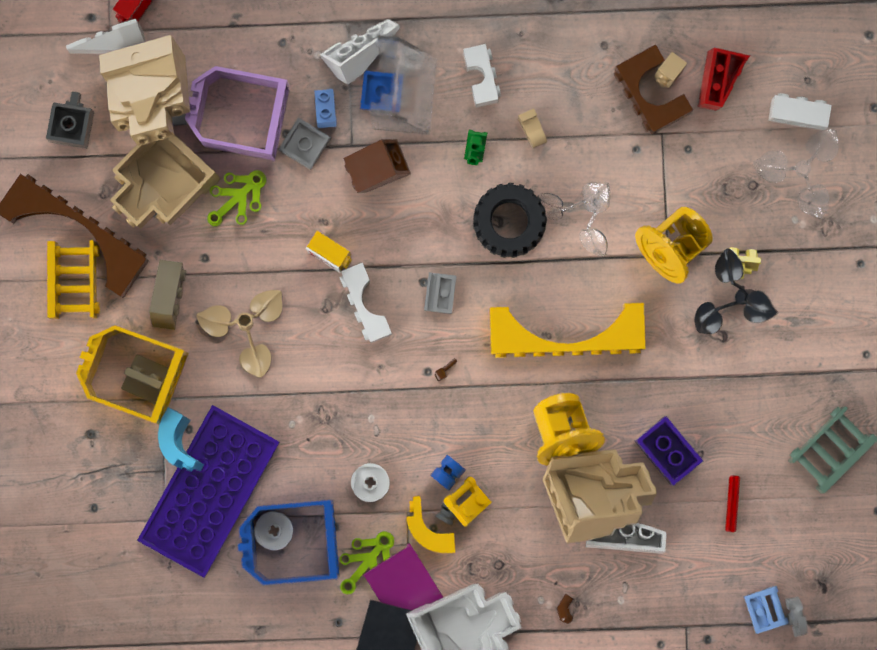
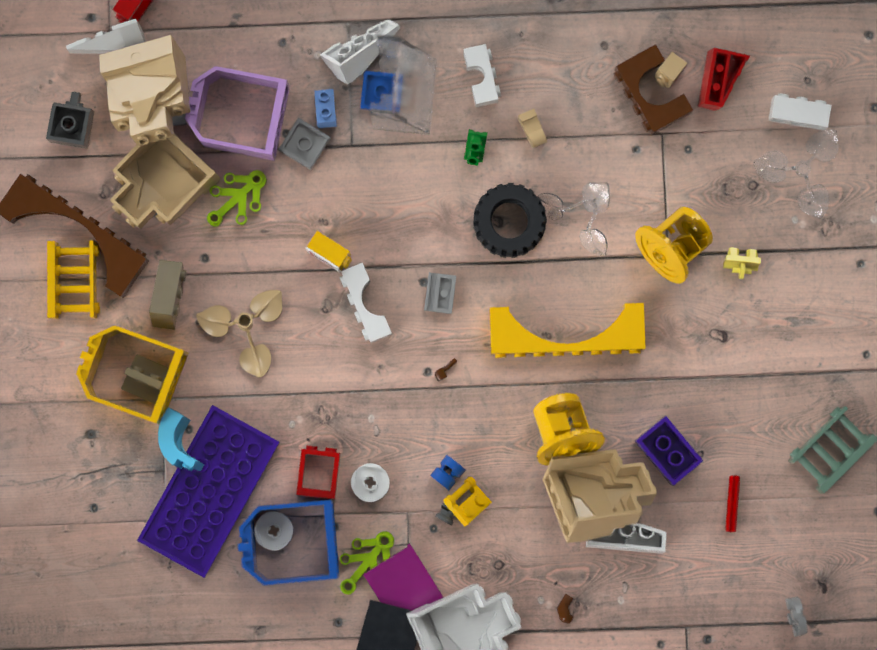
(313, 450): none -> red window
(376, 165): reddish brown slope -> none
(433, 541): yellow arch -> none
(757, 303): black plant -> none
(760, 612): light blue plate -> none

